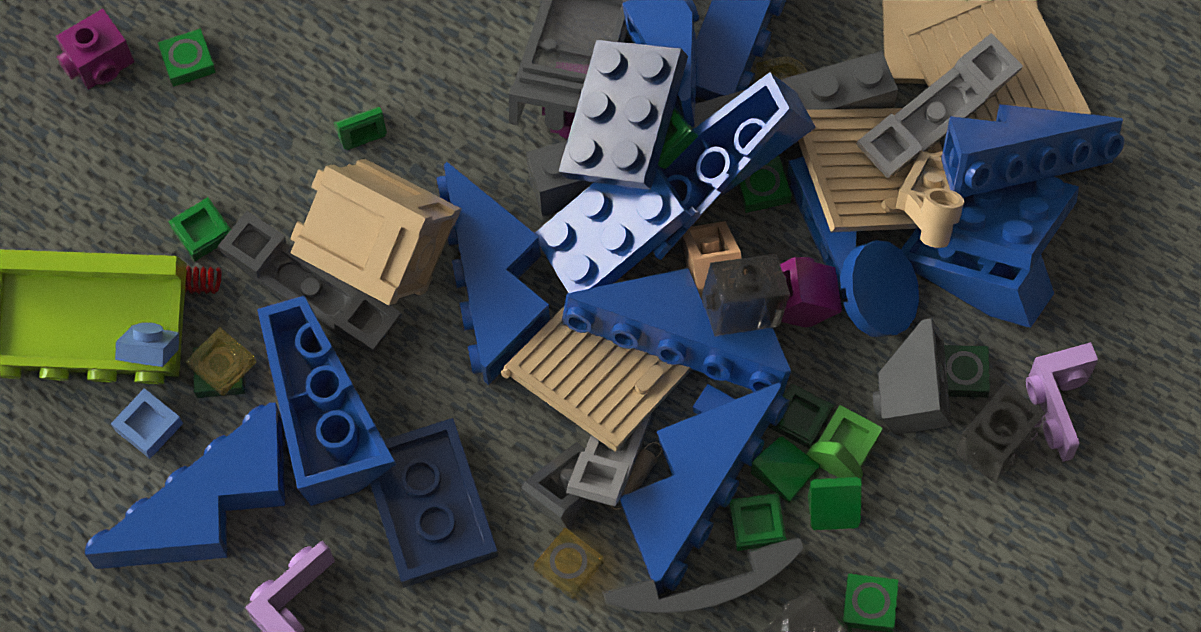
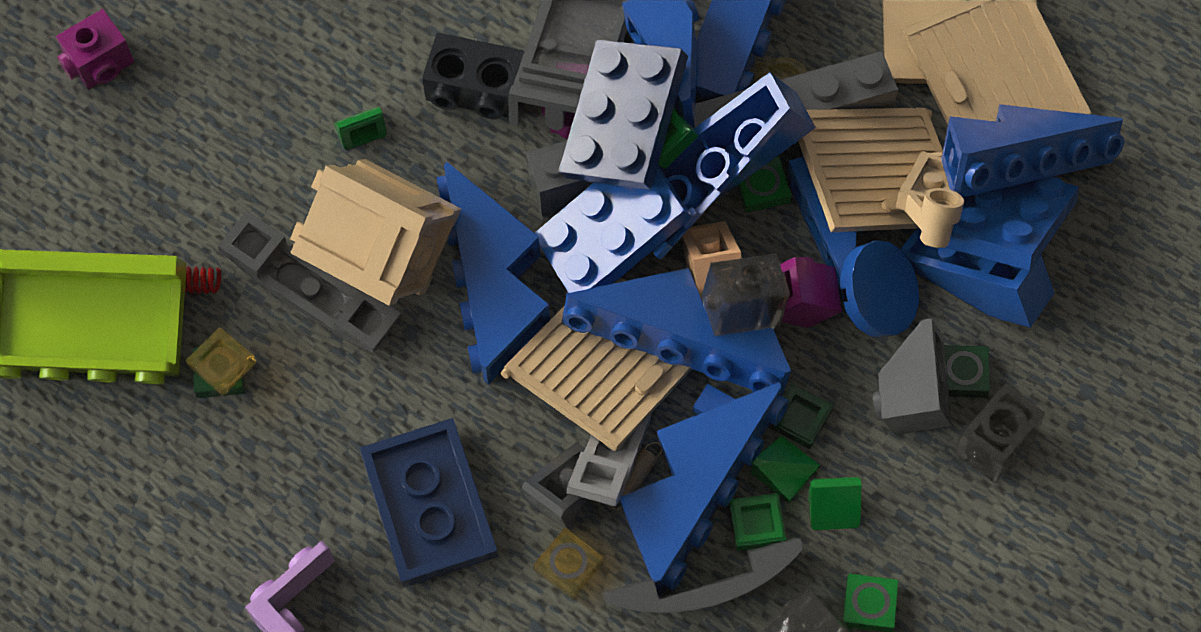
(147, 345): medium blue plate -> none
(147, 423): medium blue plate -> none
(186, 57): green tile -> none
(189, 512): blue slope -> none
(200, 228): green tile -> none
(324, 419): blue wedge -> none
(479, 66): none -> black brick
(845, 444): bright green tile -> none
(926, 118): light grey slope -> none
(1069, 371): lavender bracket -> none

